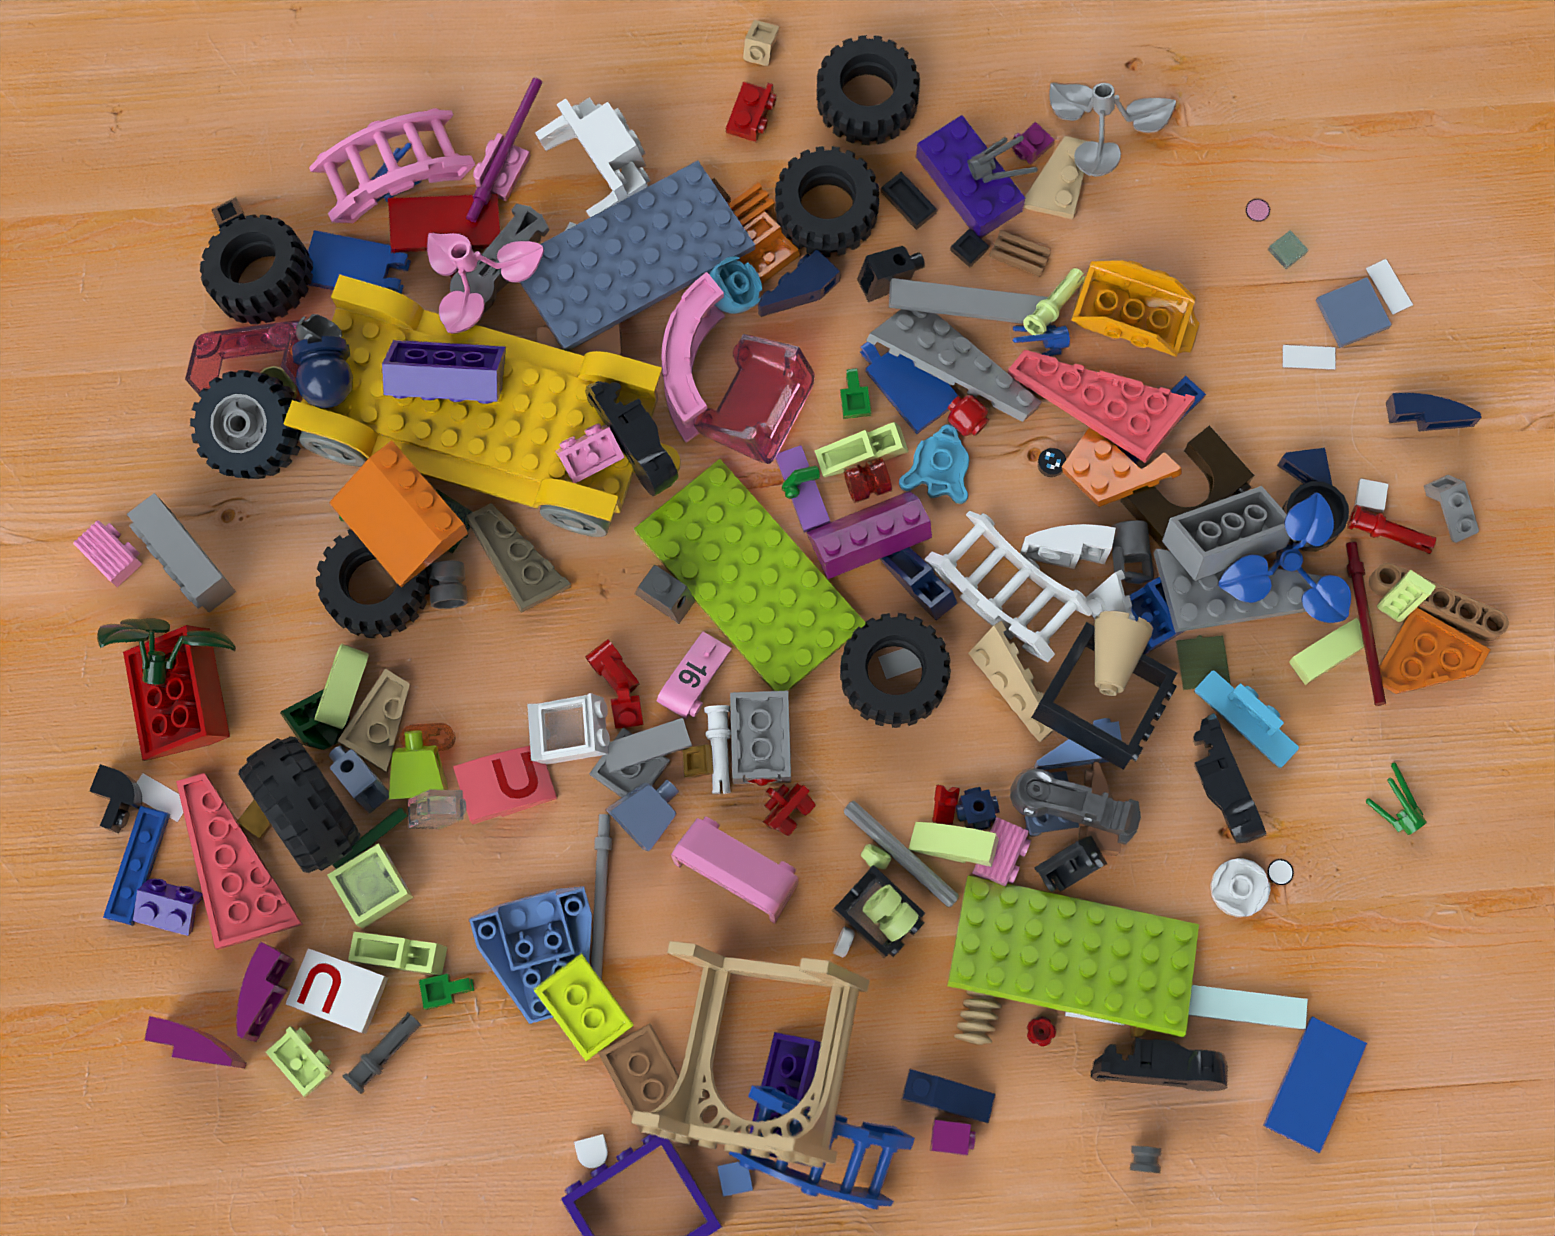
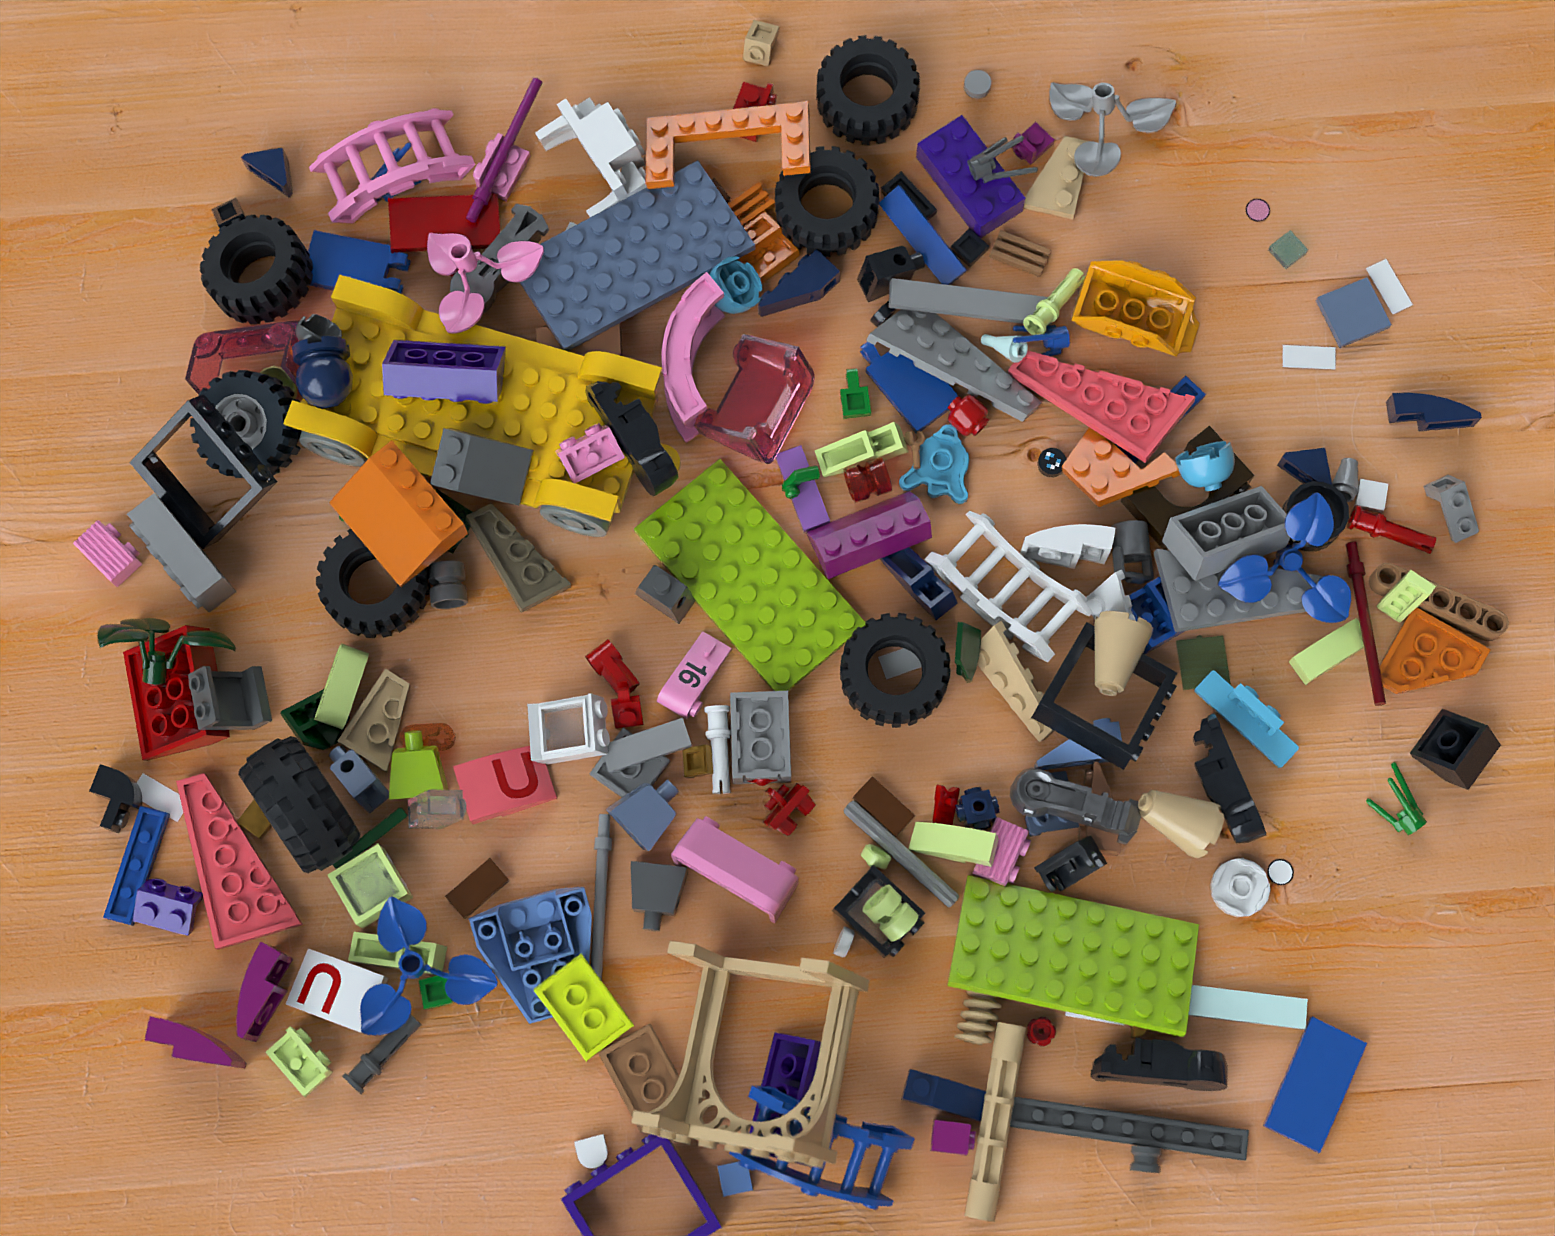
(175, 495): none -> black window
(229, 699): none -> dark grey panel
(271, 167): none -> dark blue slope
(398, 928): none -> blue plant
(477, 888): none -> reddish brown tile
(481, 466): none -> dark grey slope
(656, 891): none -> dark grey torso
(788, 119): none -> orange plate
(882, 314): none -> black tile
(883, 806): none -> reddish brown tile
(915, 446): none -> medium nougat hand
(922, 236): none -> blue tile
(967, 650): none -> dark green slope
(977, 84): none -> light grey tile
(995, 1122): none -> tan piece
(1006, 346): none -> light aqua cone
(1129, 1128): none -> dark grey tile
(1183, 820): none -> tan cone
(1207, 465): none -> medium azure cylinder
(1347, 478): none -> light grey cone
(1456, 748): none -> black slope

